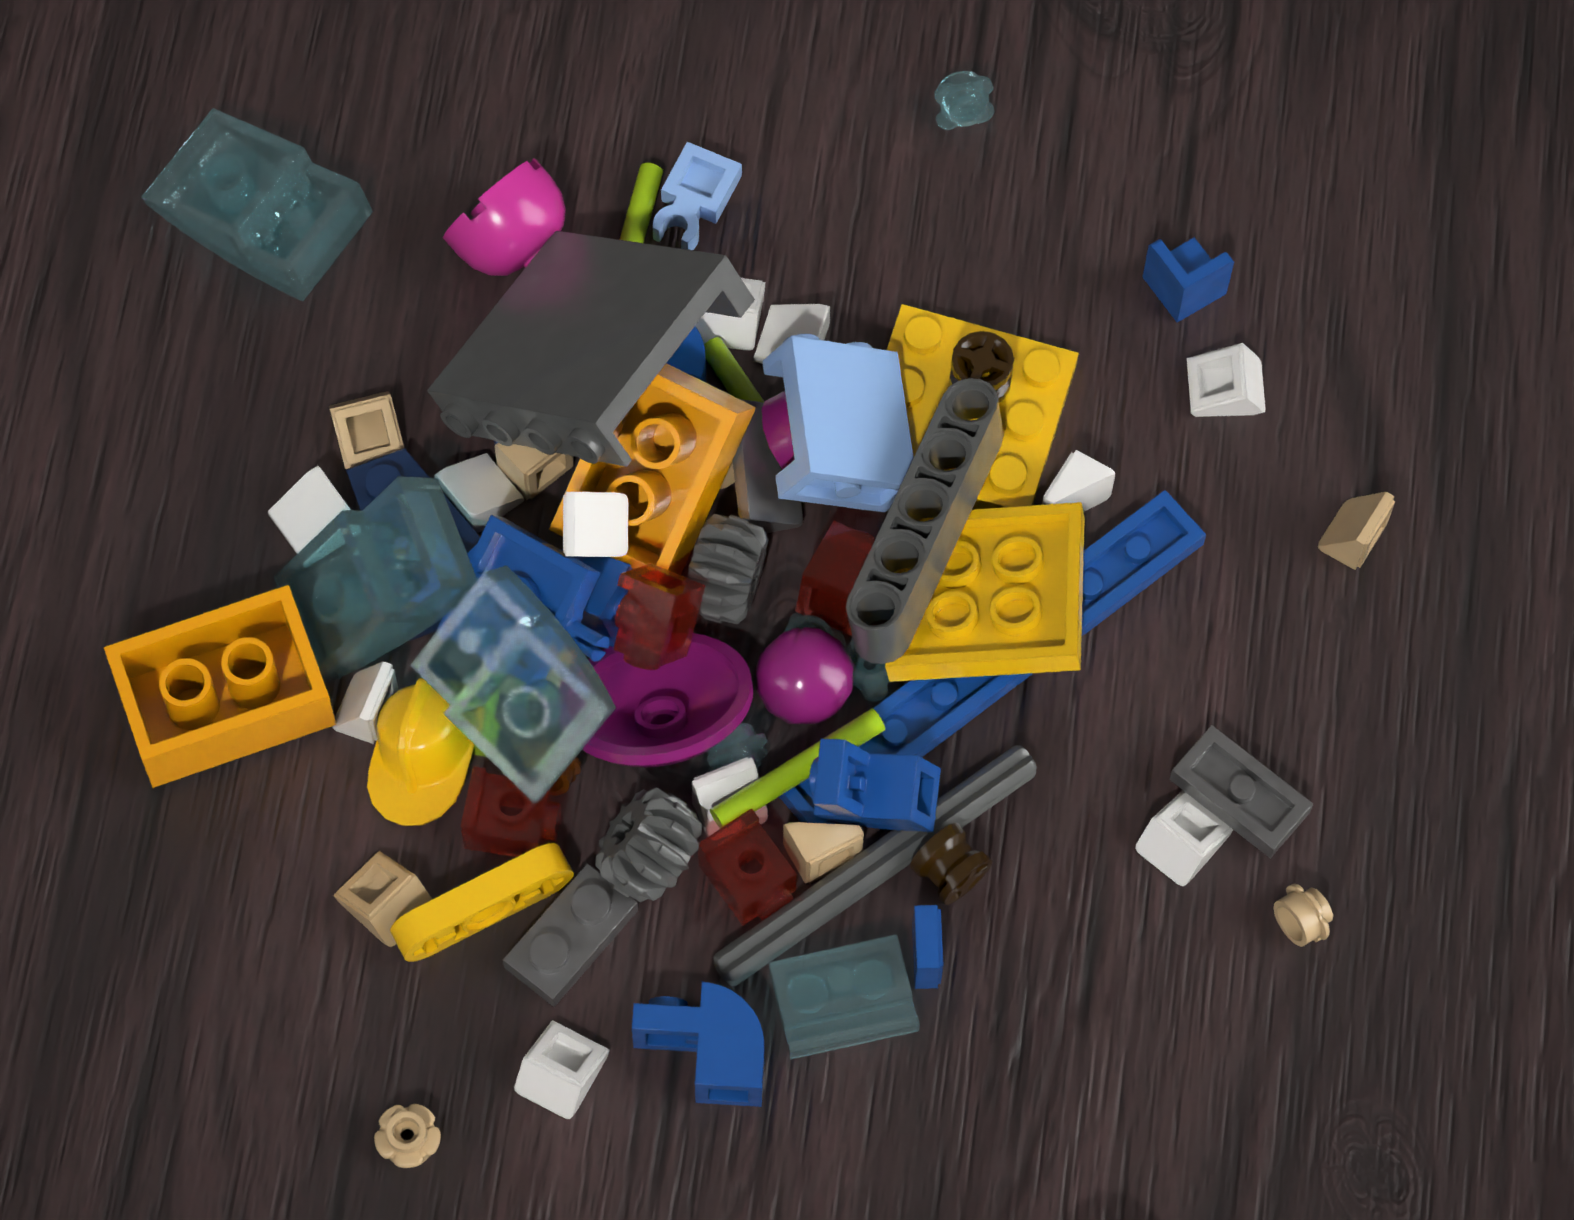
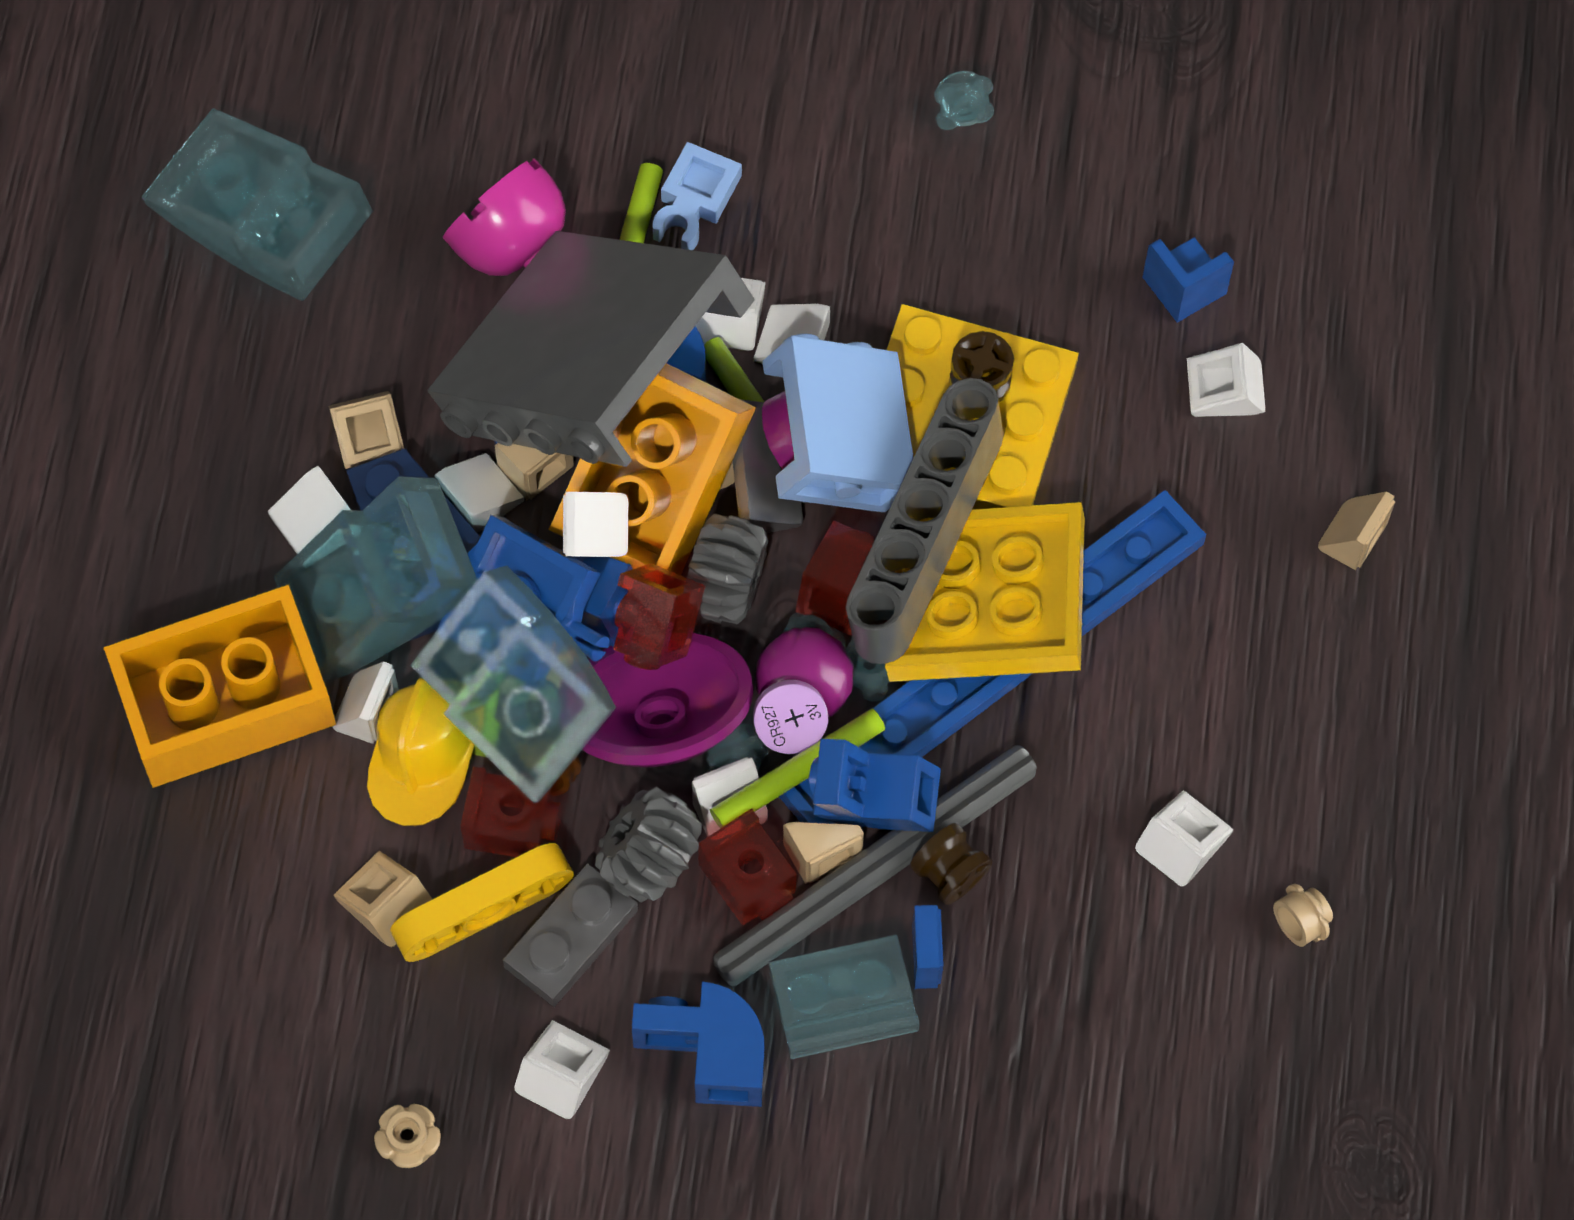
(790, 716): none -> lavender piece
(1081, 481): white slope -> none
(1241, 791): flat silver plate -> none

